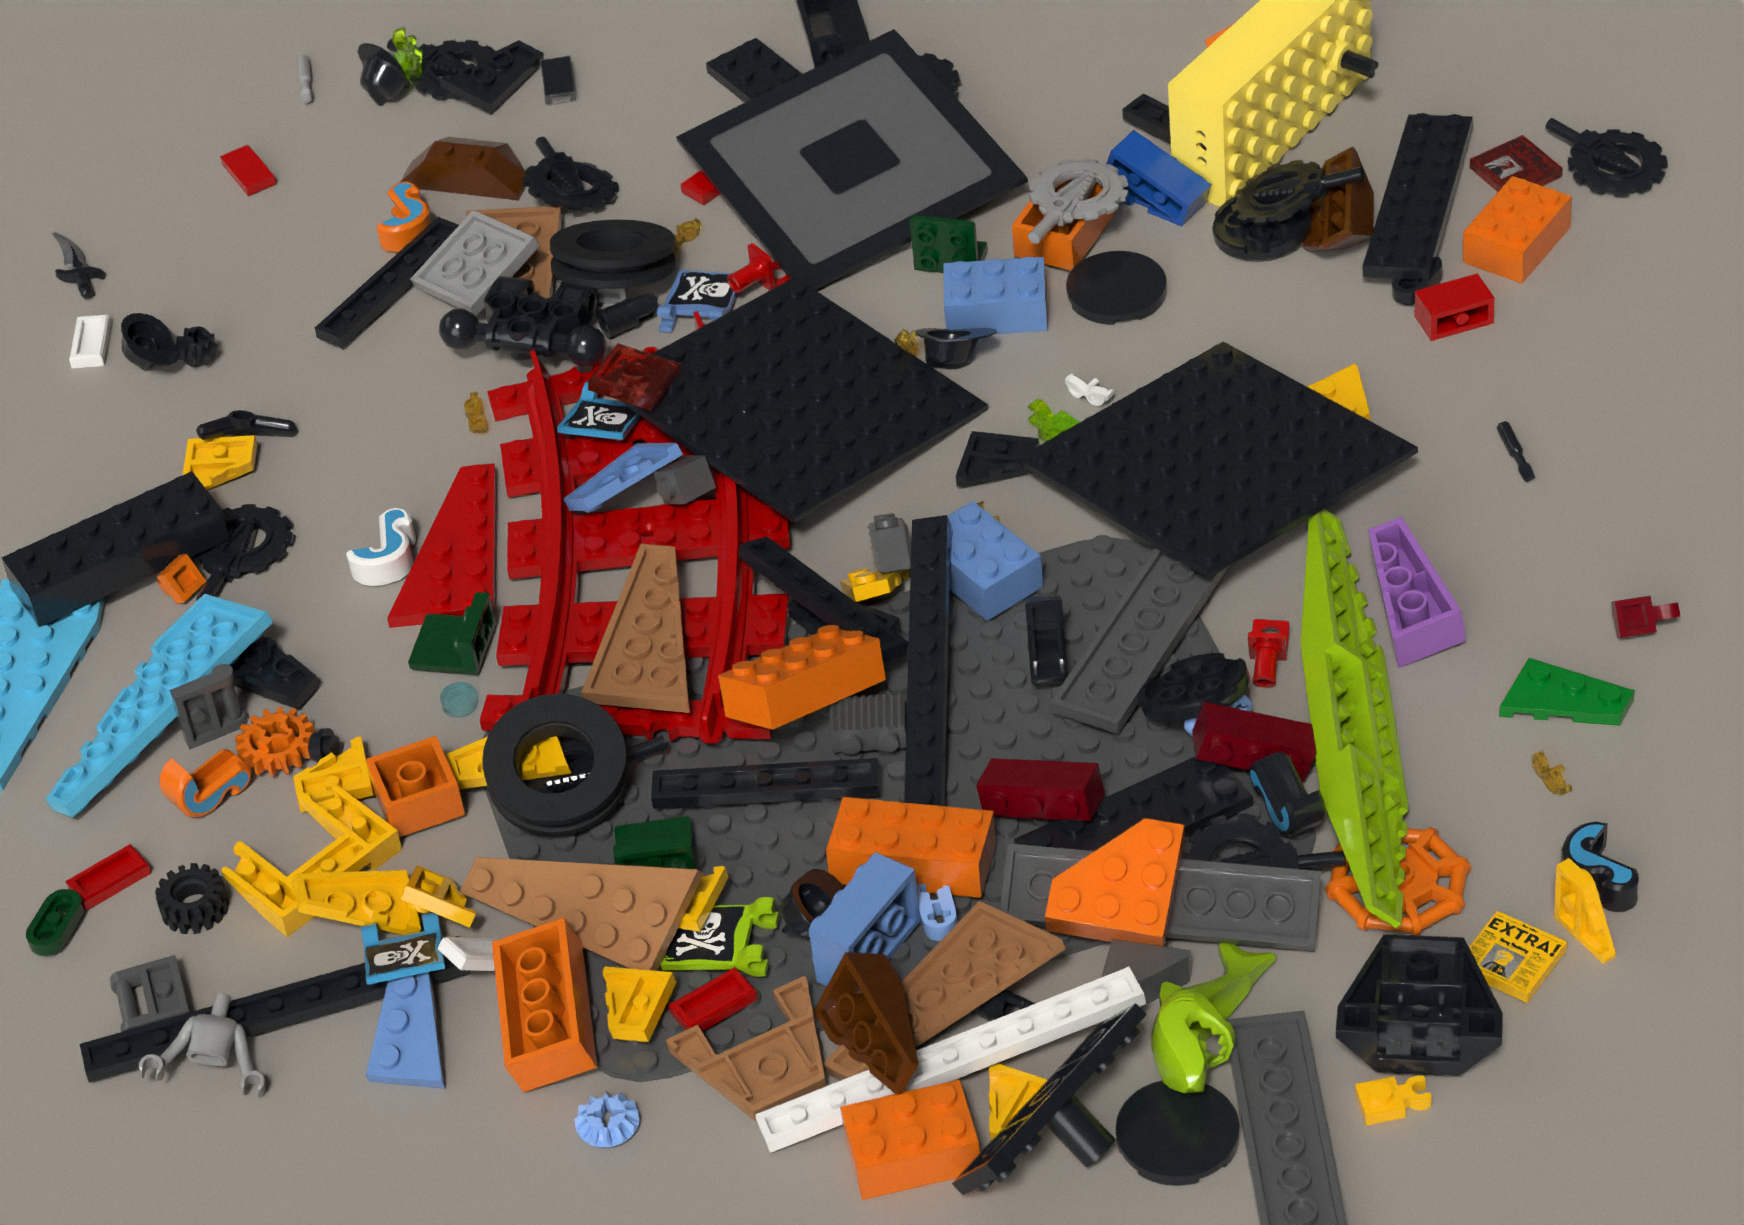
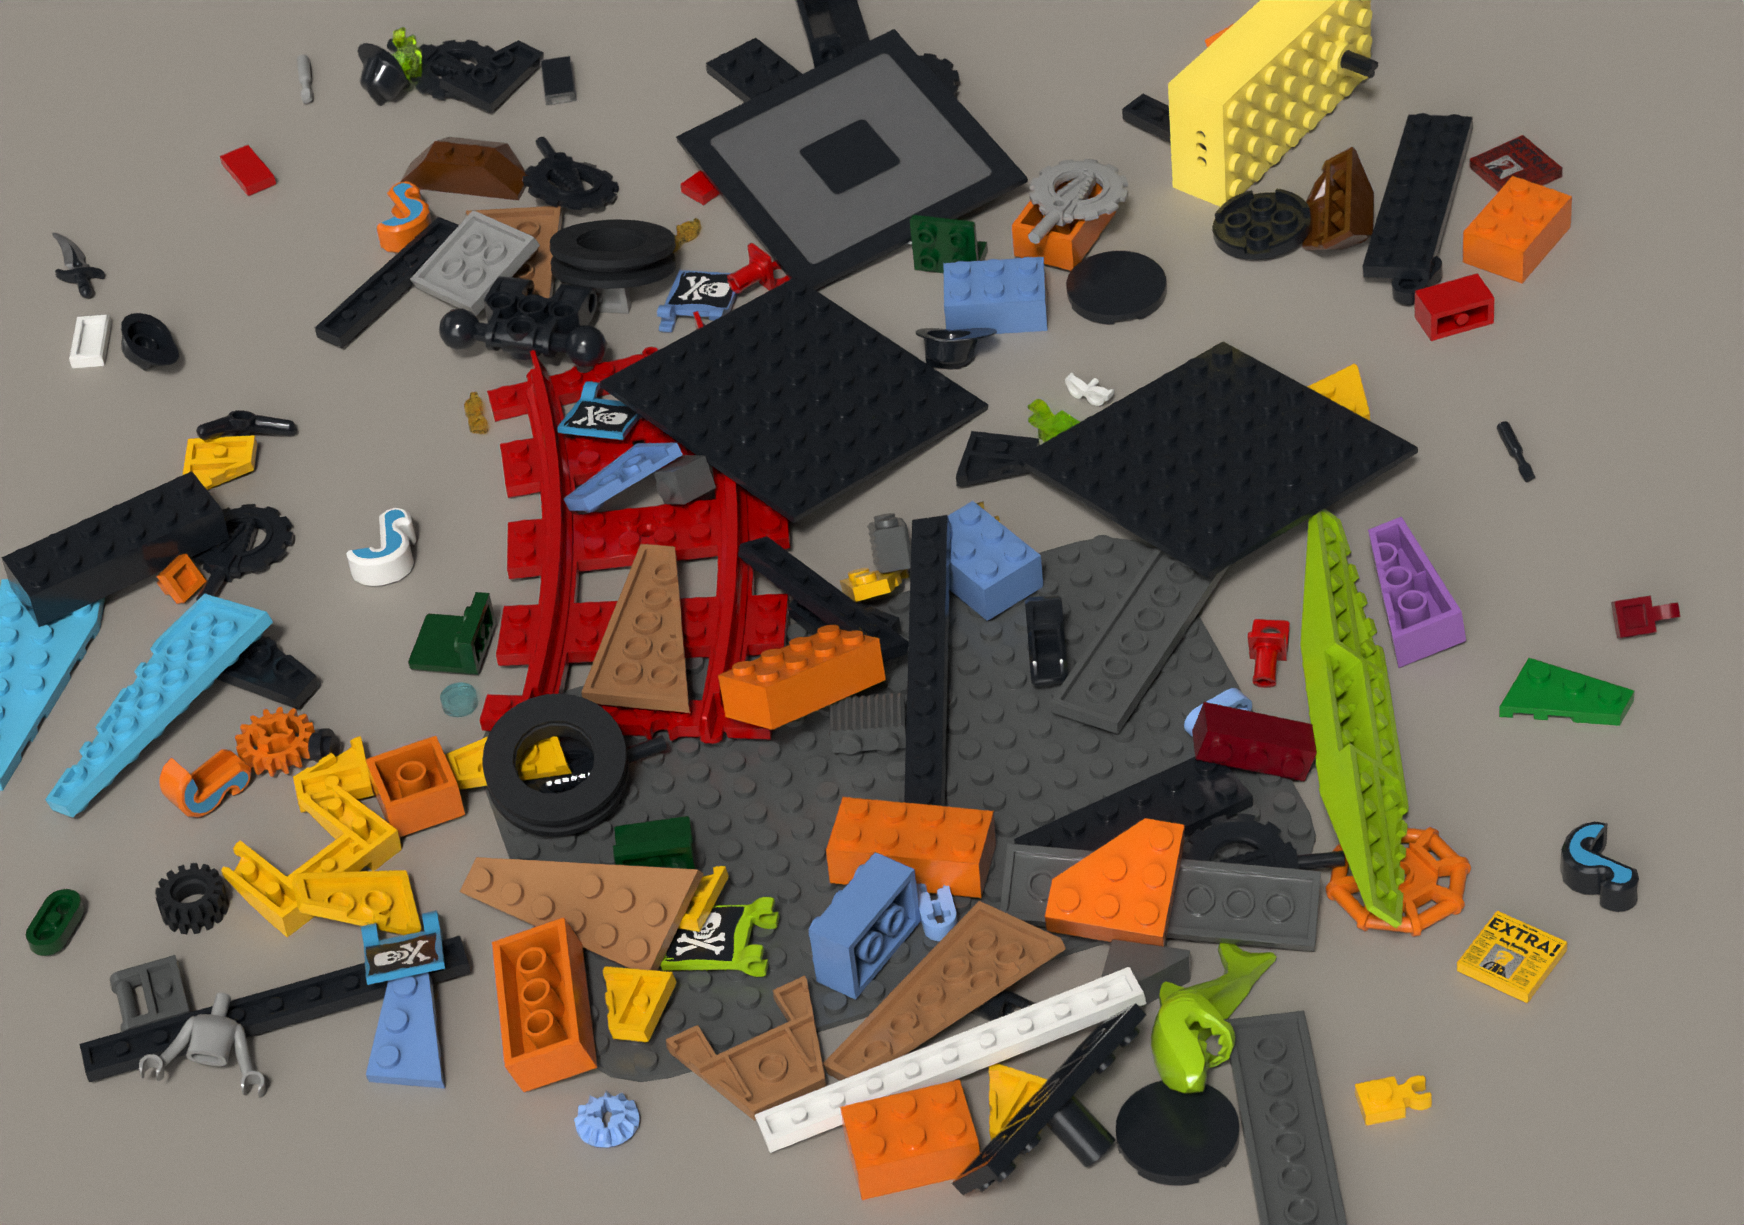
(109, 876): red tile -> none
(196, 346): black gear -> none
(197, 710): dark grey plate -> none
(437, 894): yellow wing -> none
(456, 553): red wing -> none
(469, 953): white tile -> none
(626, 314): black hinge -> none
(634, 376): clear red tile -> none
(713, 1001): red tile -> none
(765, 783): black plate -> none
(807, 900): black piece -> none
(870, 1017): reddish brown wedge -> none
(908, 343): clear yellow piece -> none
(1041, 789): dark red brick -> none
(1158, 180): blue wedge -> none
(1192, 682): black tile -> none
(1285, 795): black animal -> none
(1286, 190): black bar -> none
(1420, 1008): black wedge -> none
(1551, 776): clear yellow piece -> none
(1580, 910): yellow wing -> none
(1606, 151): black bar -> none

